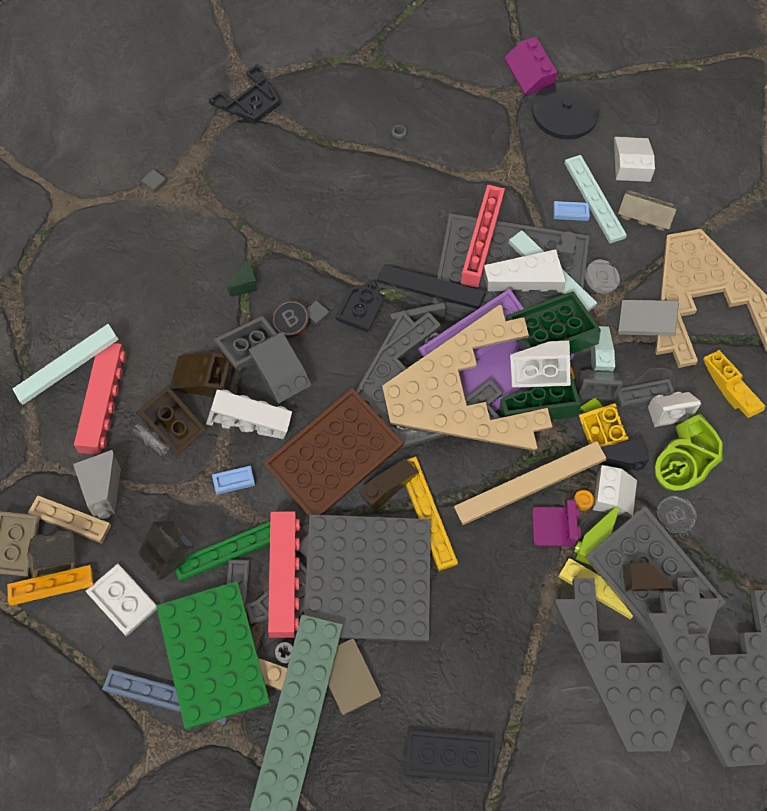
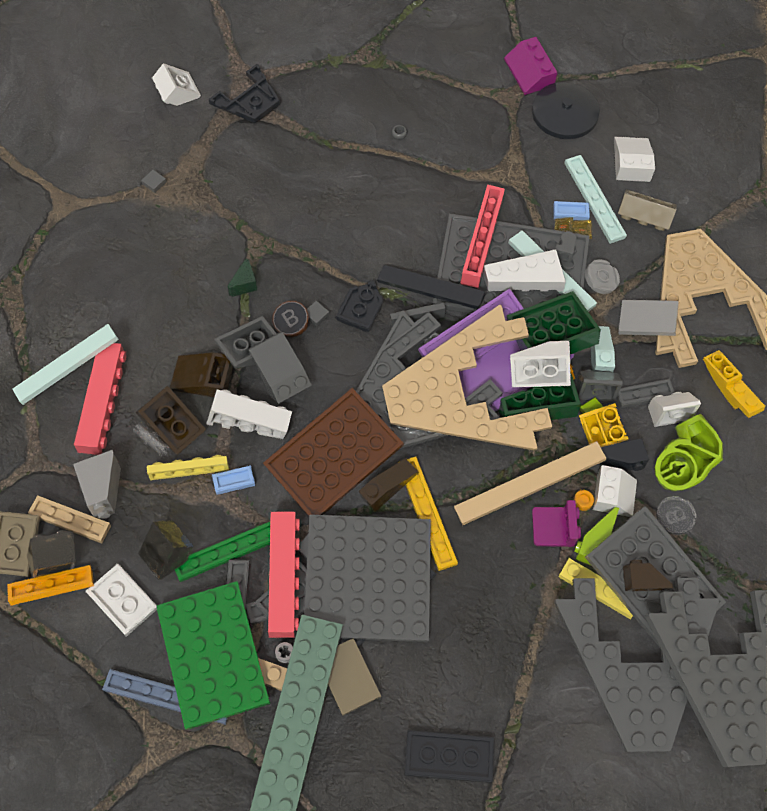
(175, 85): none -> white slope
(186, 468): none -> light yellow plate
(578, 227): none -> clear yellow slope

